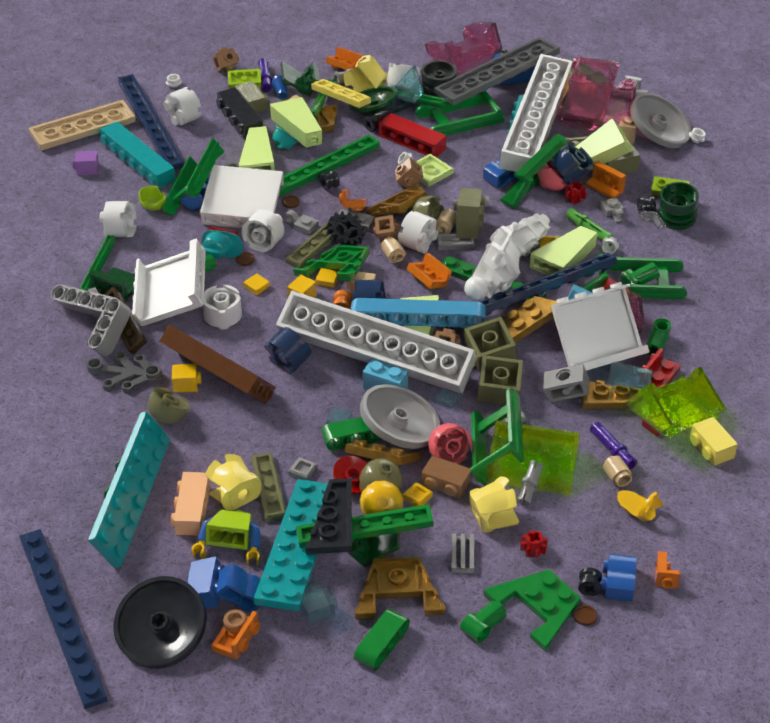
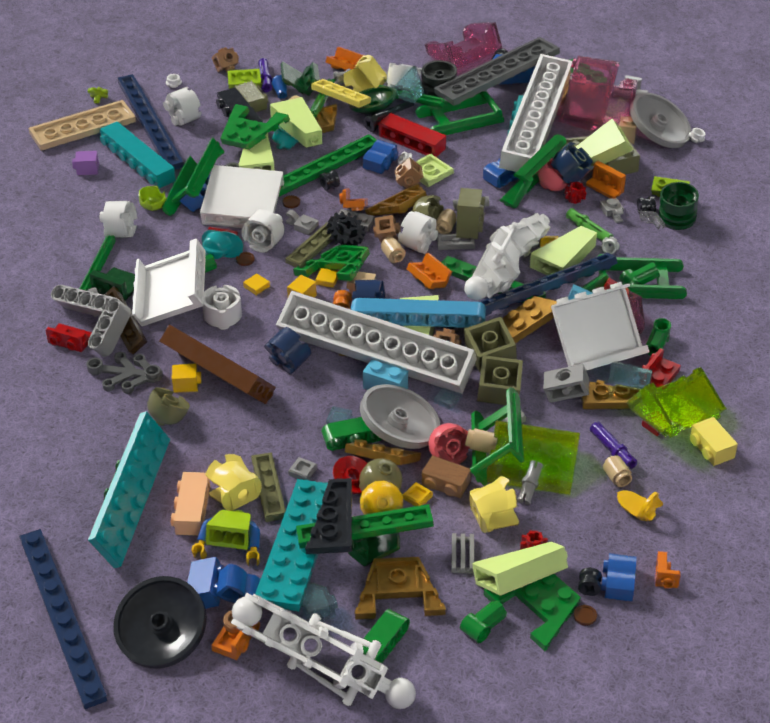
(68, 337): none -> red bracket
(97, 93): none -> lime plant
(248, 133): none -> green wing
(248, 611): none -> white piece
(380, 156): none -> blue brick
(481, 440): none -> tan brick
(519, 567): none -> yellowish green slope

